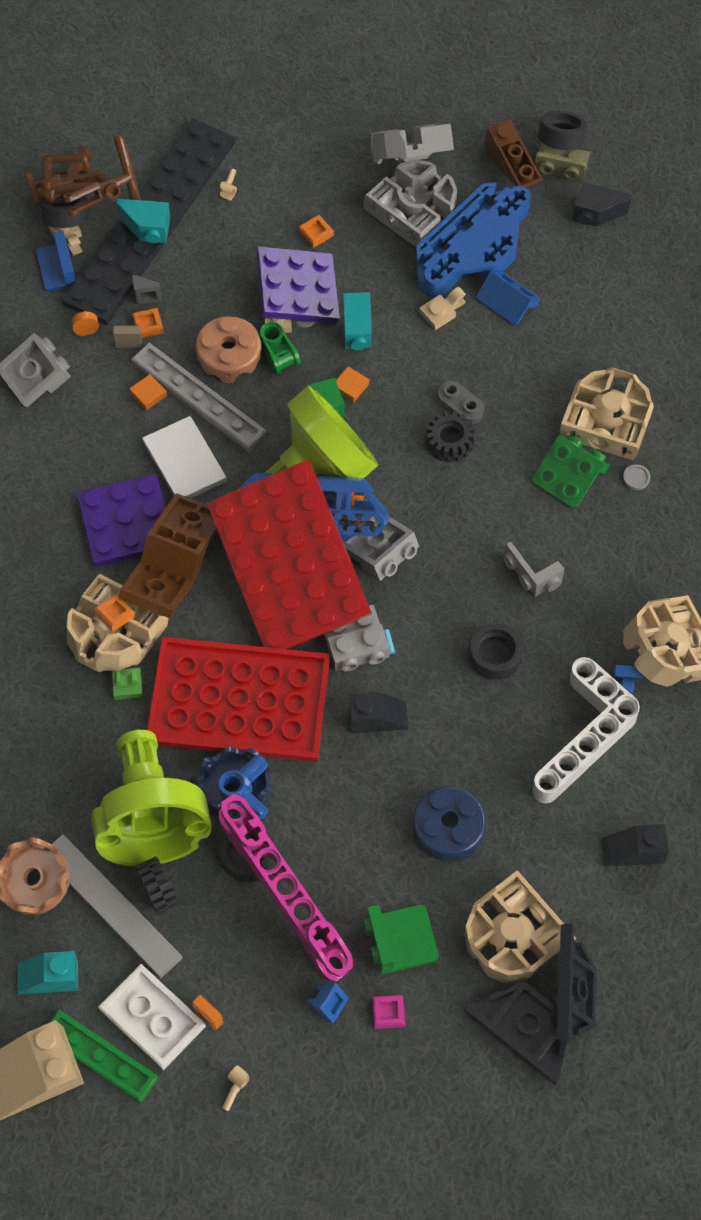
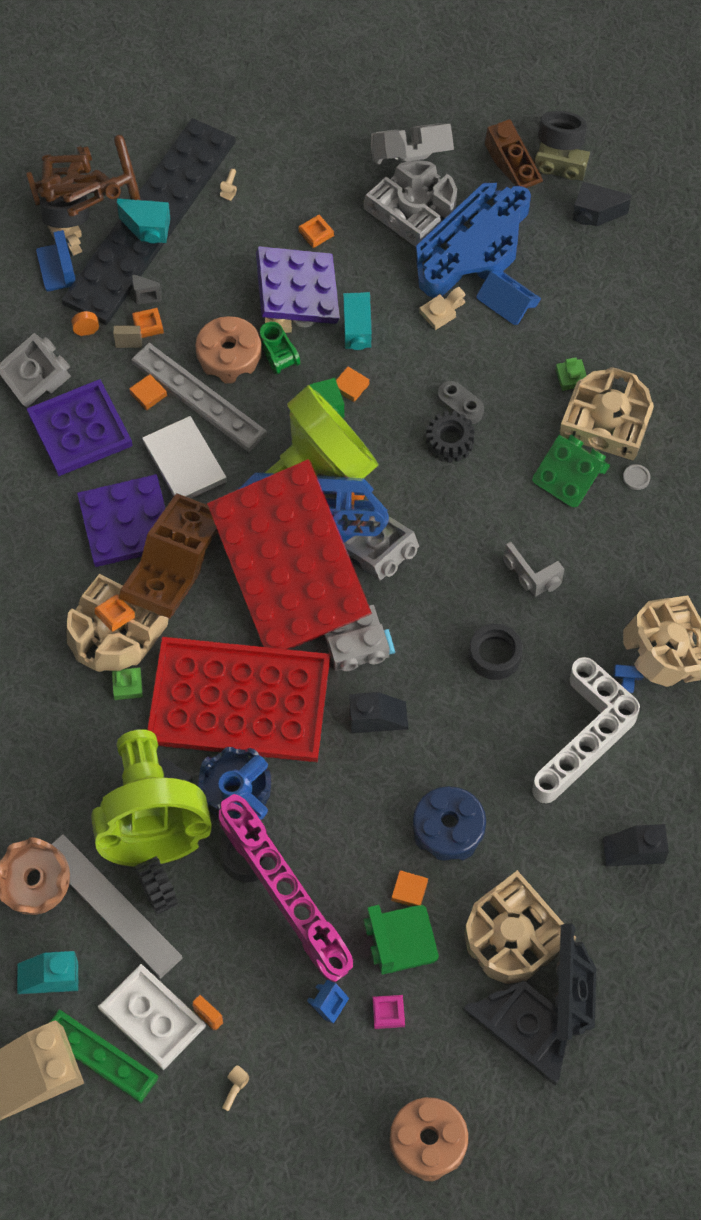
(79, 427): none -> dark purple plate
(409, 889): none -> orange tile
(425, 1160): none -> nougat plate
(570, 373): none -> bright green tile

